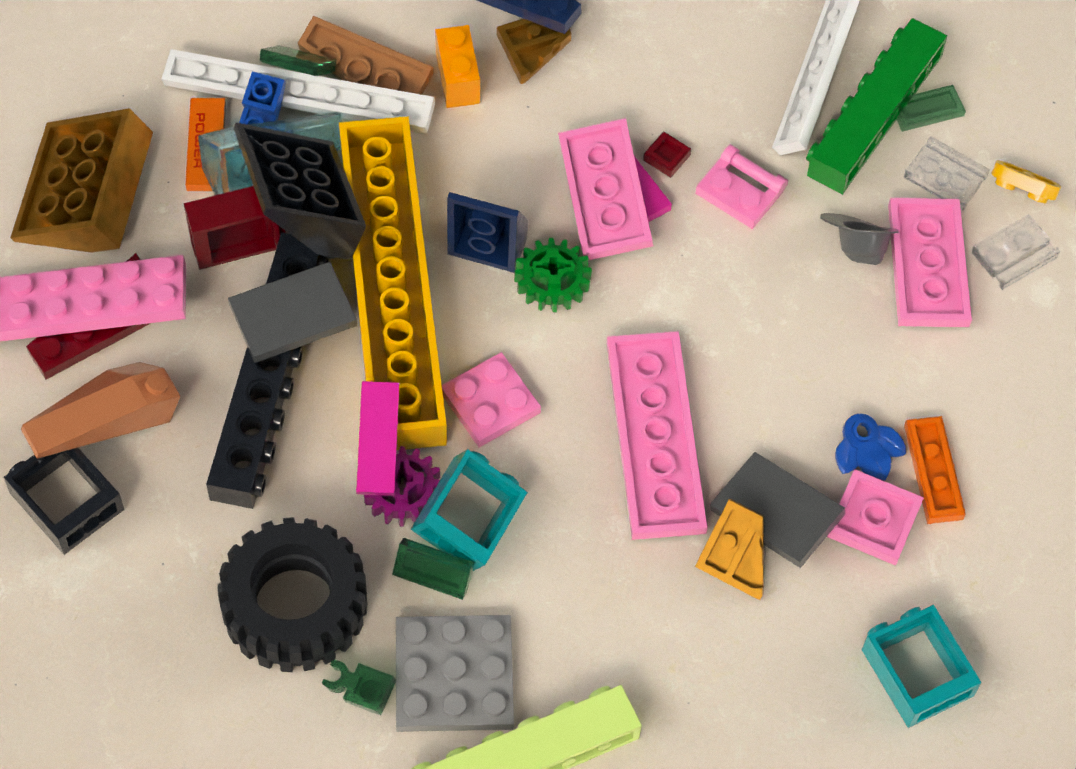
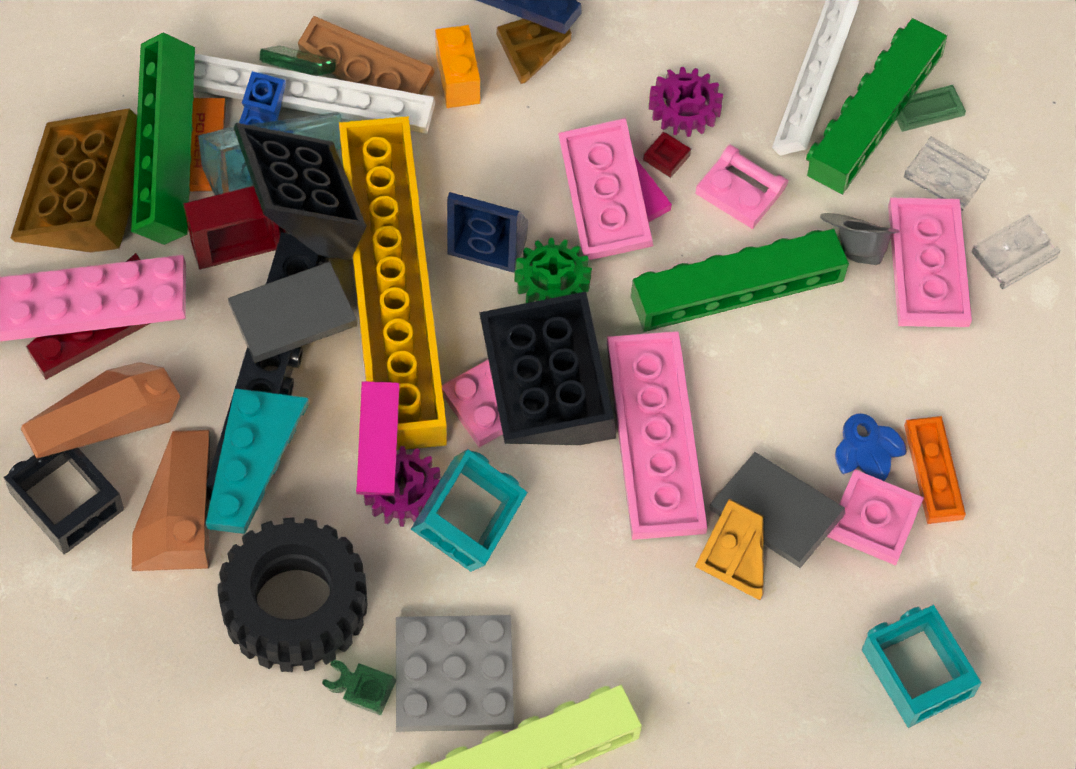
(163, 139): none -> green brick
(174, 515): none -> nougat wedge
(250, 454): none -> teal wing
(433, 568): clear green tile -> none
(548, 372): none -> black slope
(685, 101): none -> magenta gear
(738, 279): none -> green brick
(1013, 176): yellow plate -> none

